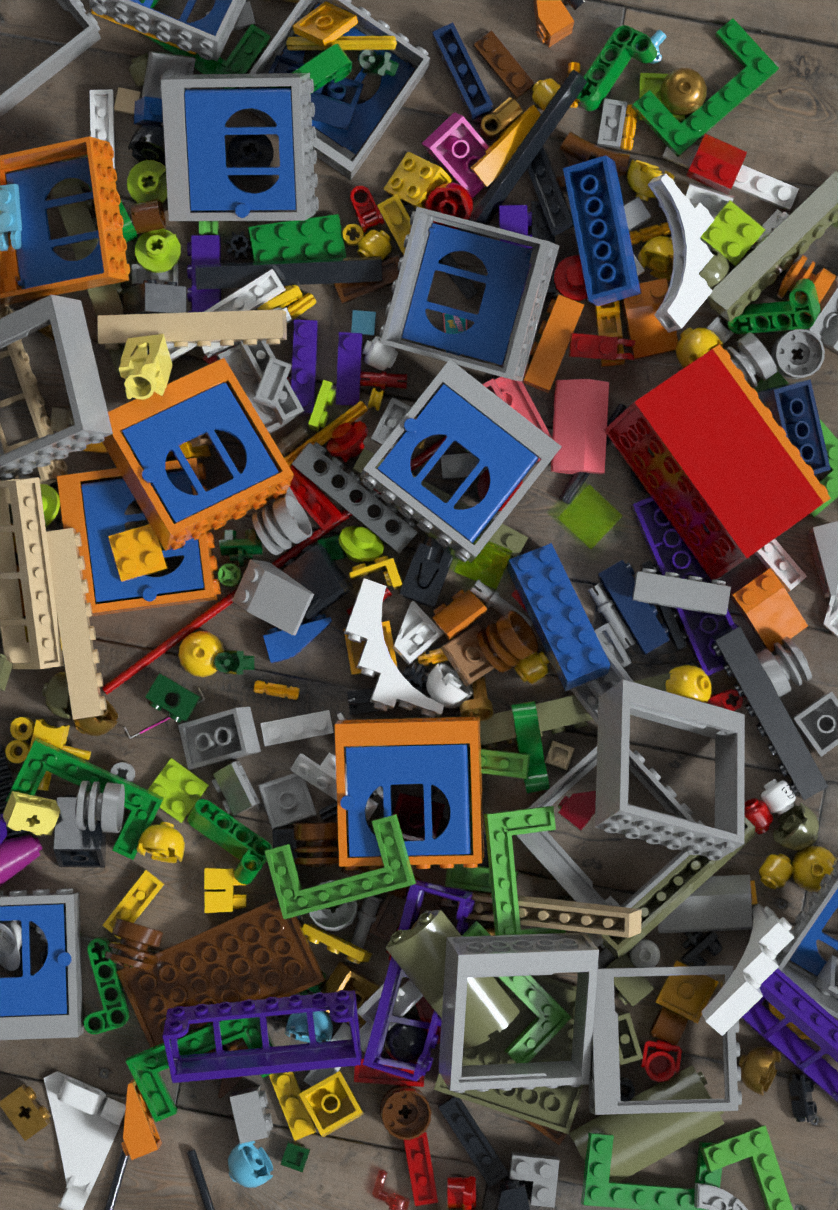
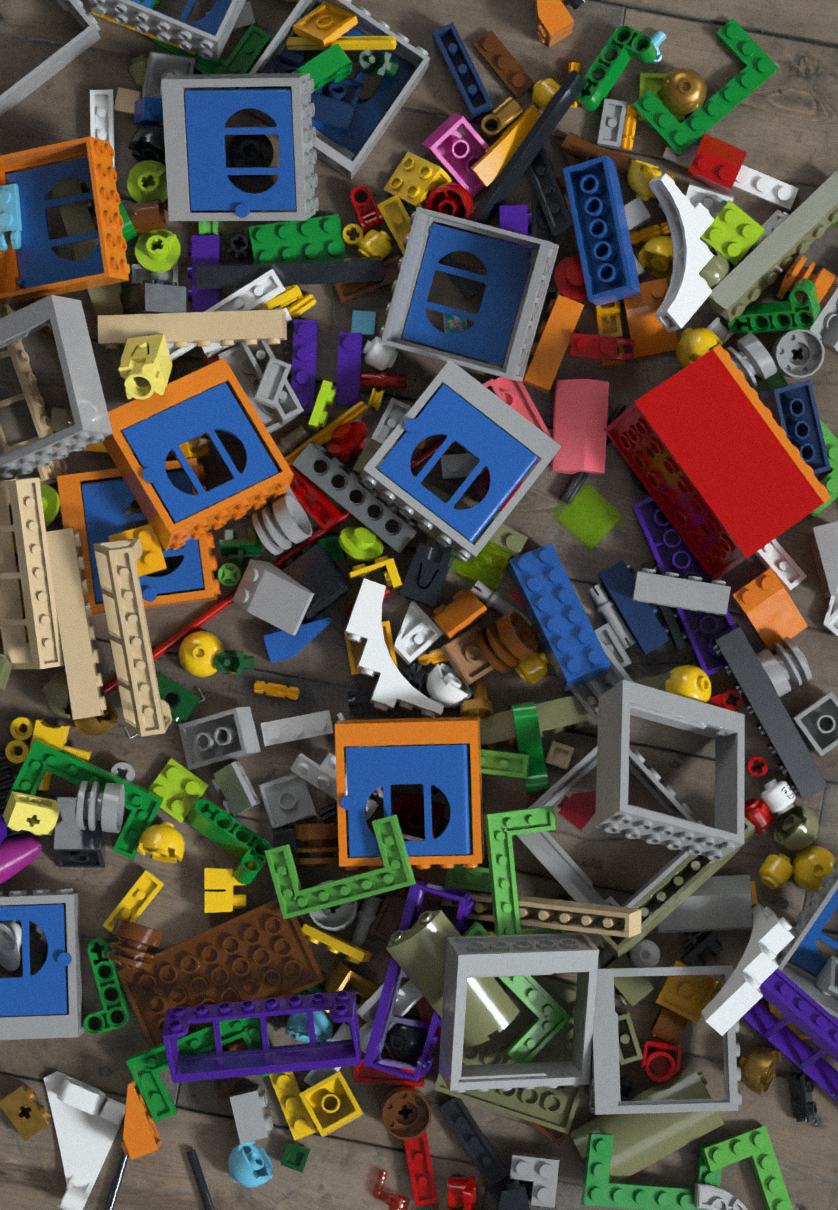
(130, 637): none -> tan window
(764, 768): none -> red bush

